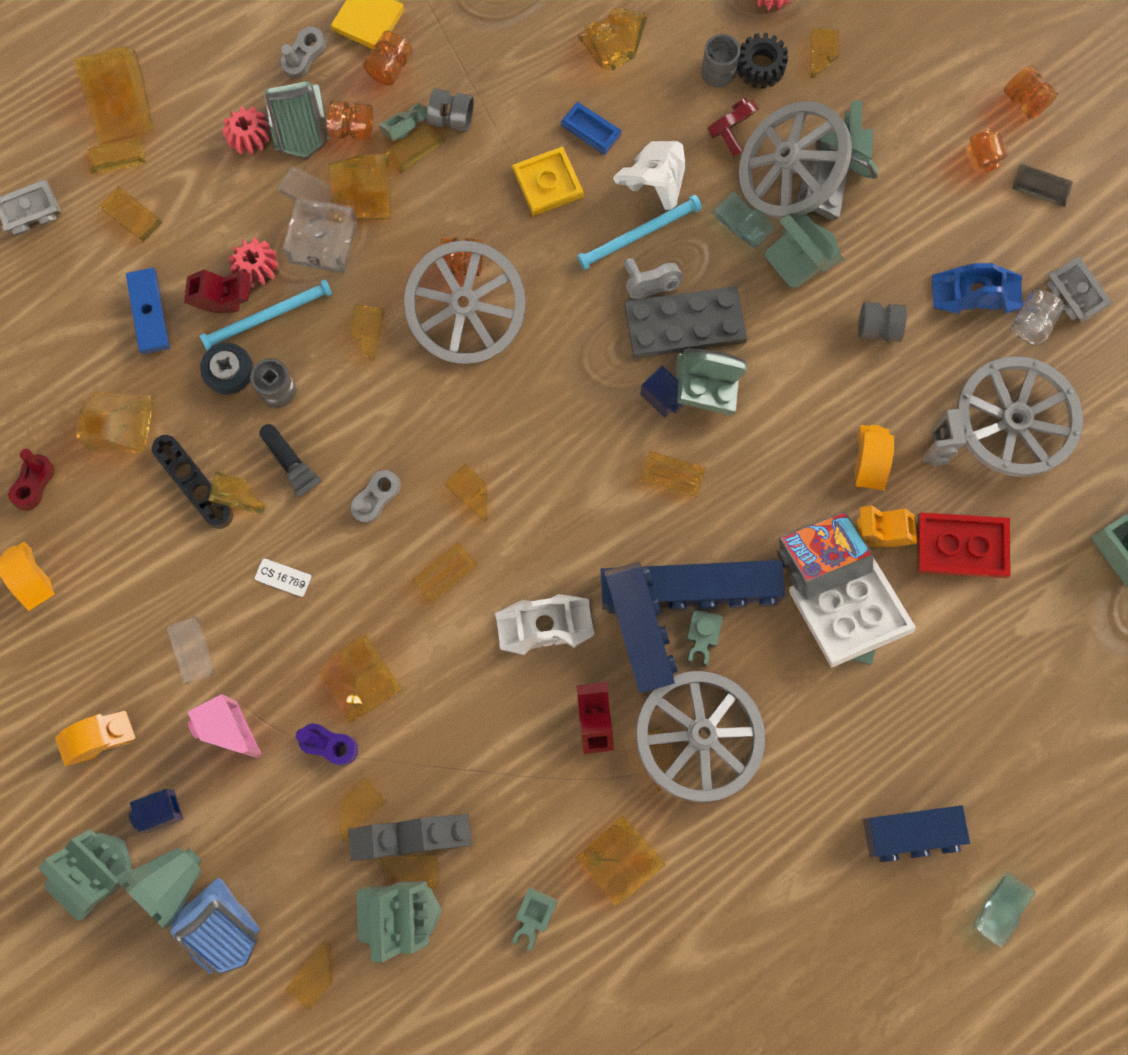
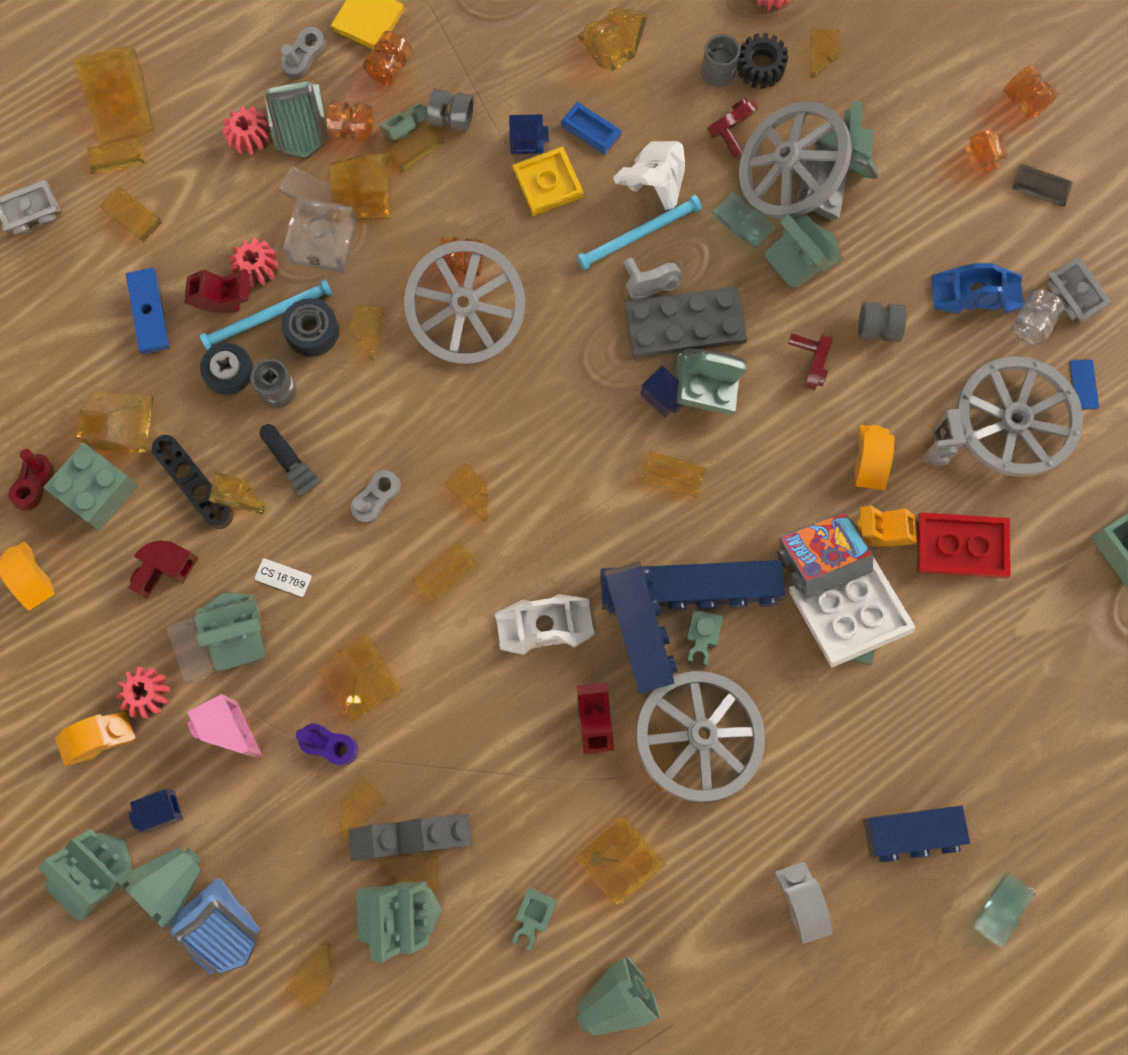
(91, 486): none -> sand green brick
(138, 704): none -> coral gear
(158, 559): none -> dark red brick
(230, 629): none -> sand green piece
(309, 312): none -> wheel
(527, 134): none -> clear blue brick
(618, 1001): none -> sand green cone
(805, 902): none -> light grey brick
(816, 373): none -> dark red piece
(1085, 383): none -> blue sticker

